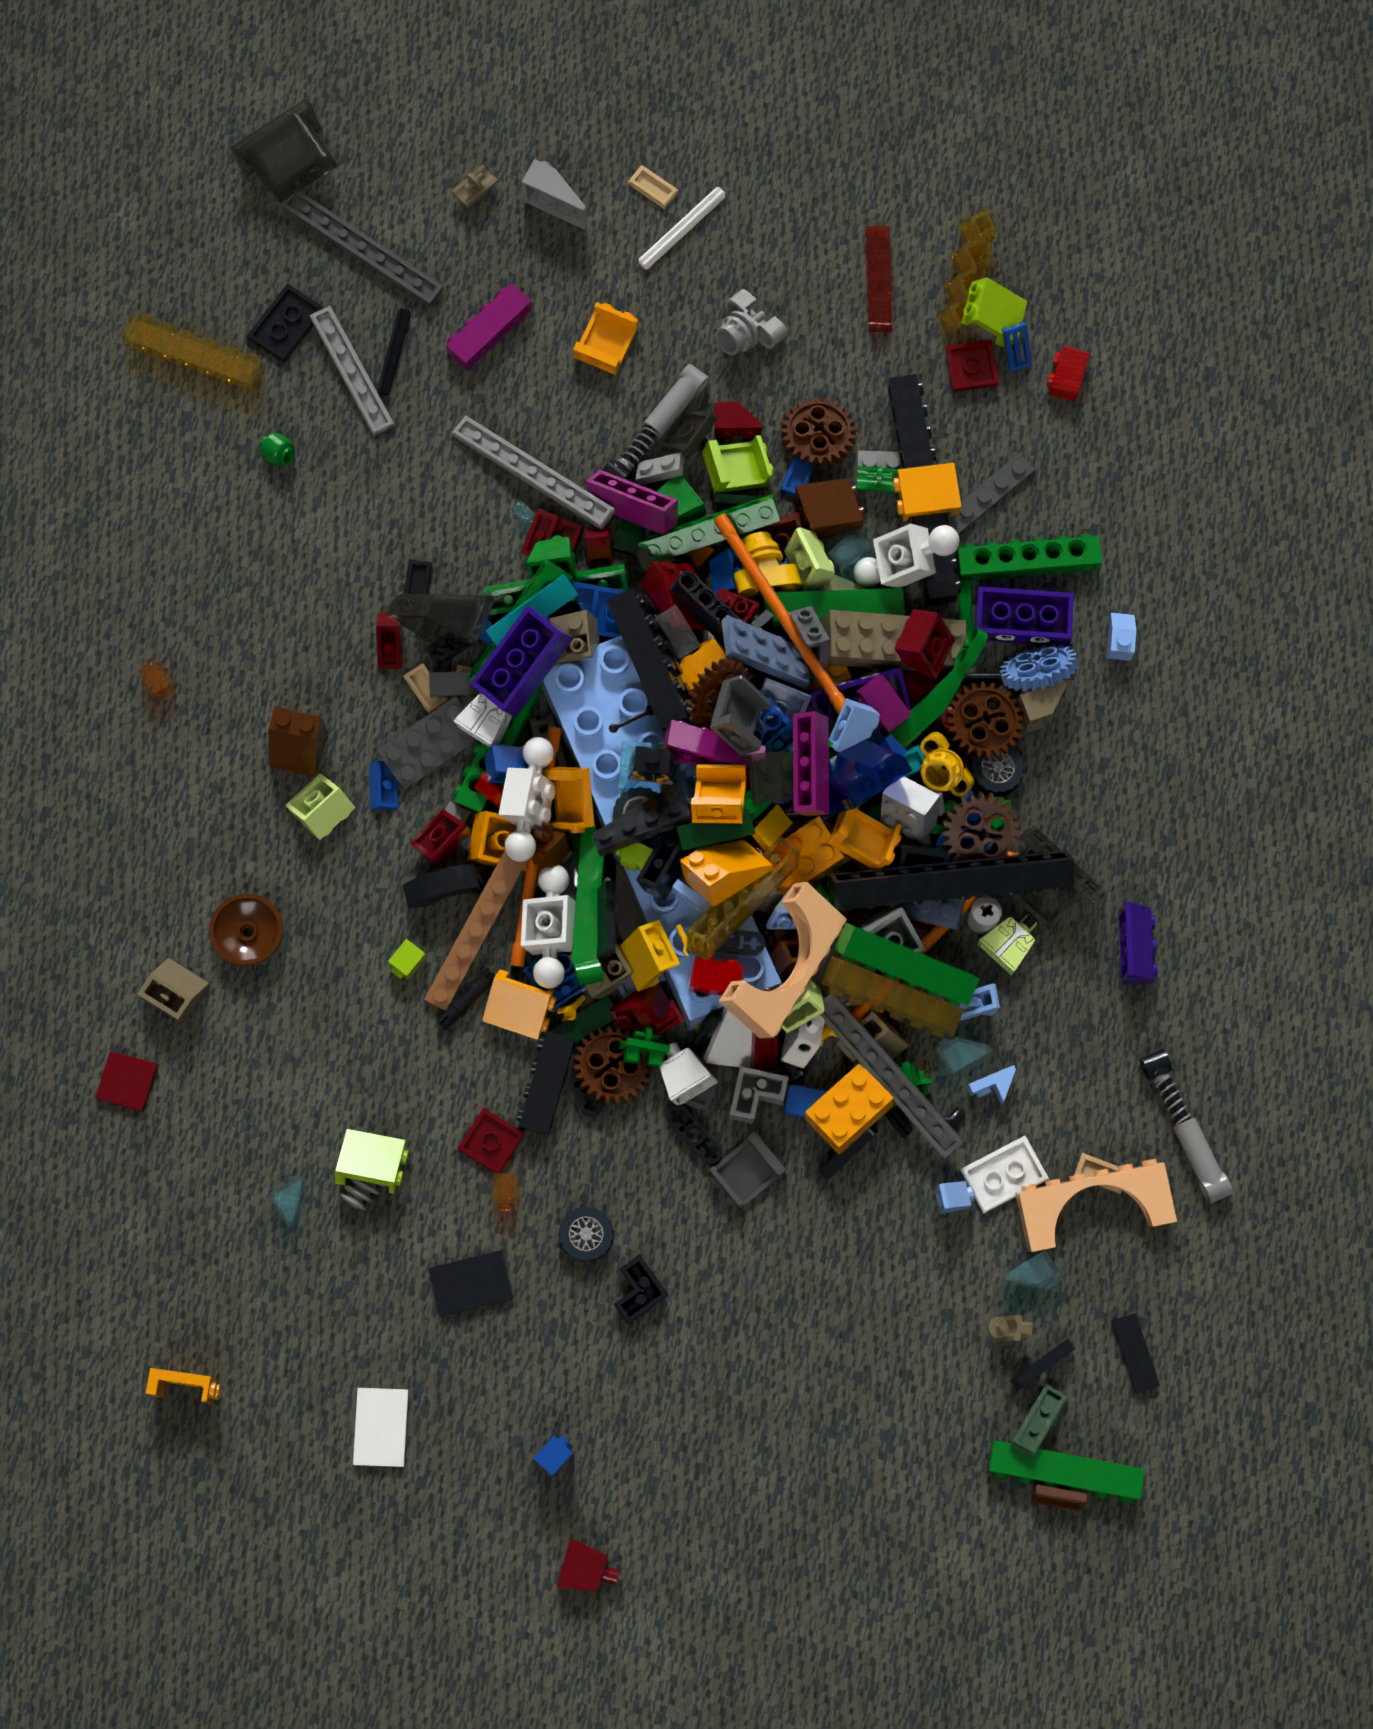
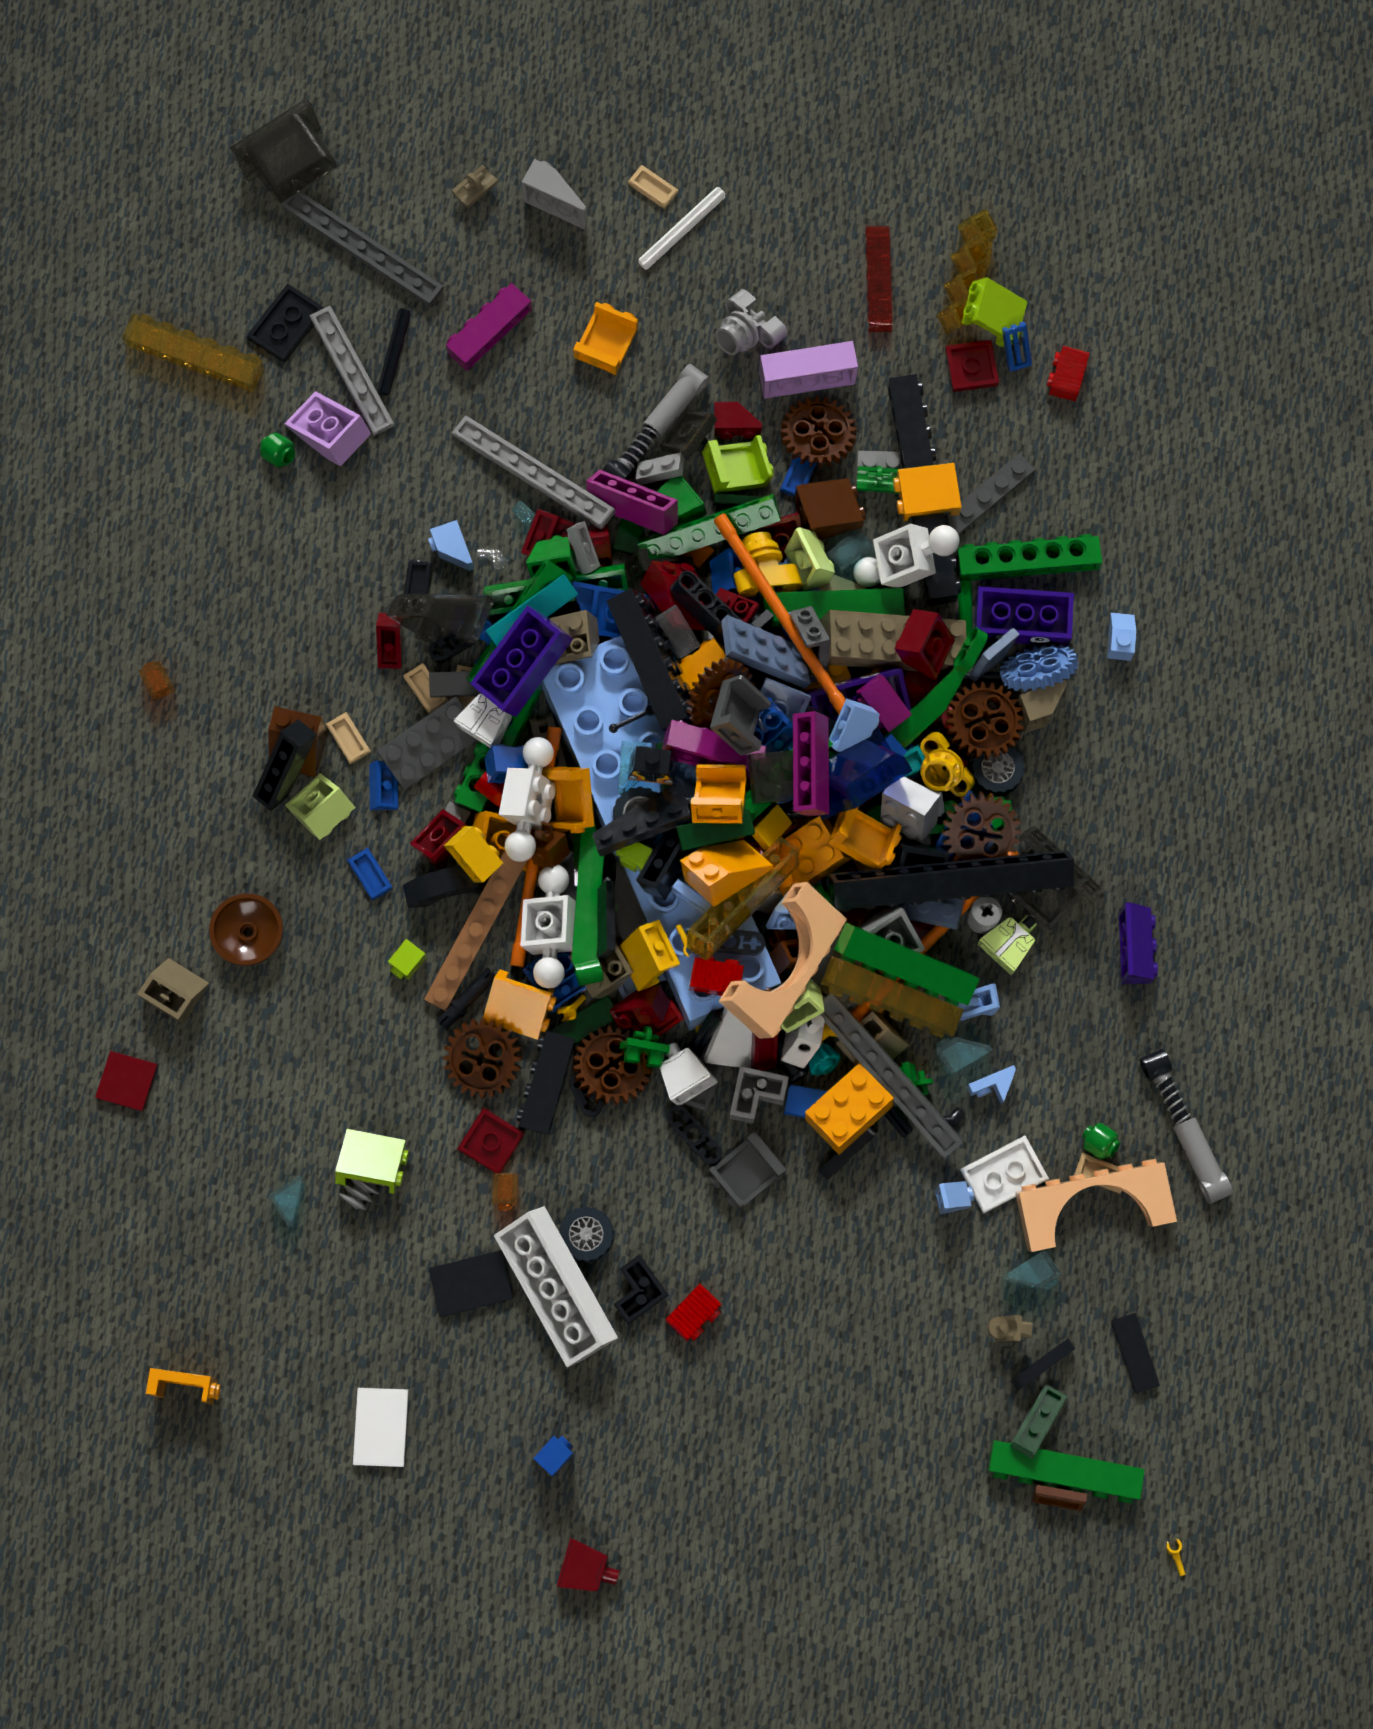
(284, 764): none -> black brick
(329, 428): none -> lavender slope
(348, 738): none -> tan tile
(370, 874): none -> blue tile
(450, 545): none -> light blue slope
(474, 853): none -> yellow brick
(478, 1080): none -> reddish brown gear
(495, 556): none -> clear arm
(555, 1286): none -> white brick
(583, 548): none -> light grey plate
(693, 1313): none -> red brick
(808, 369): none -> lavender brick
(824, 1060): none -> teal piece
(993, 655): none -> sand blue tile
(1101, 1141): none -> green head
(1176, 1556): none -> yellow hand

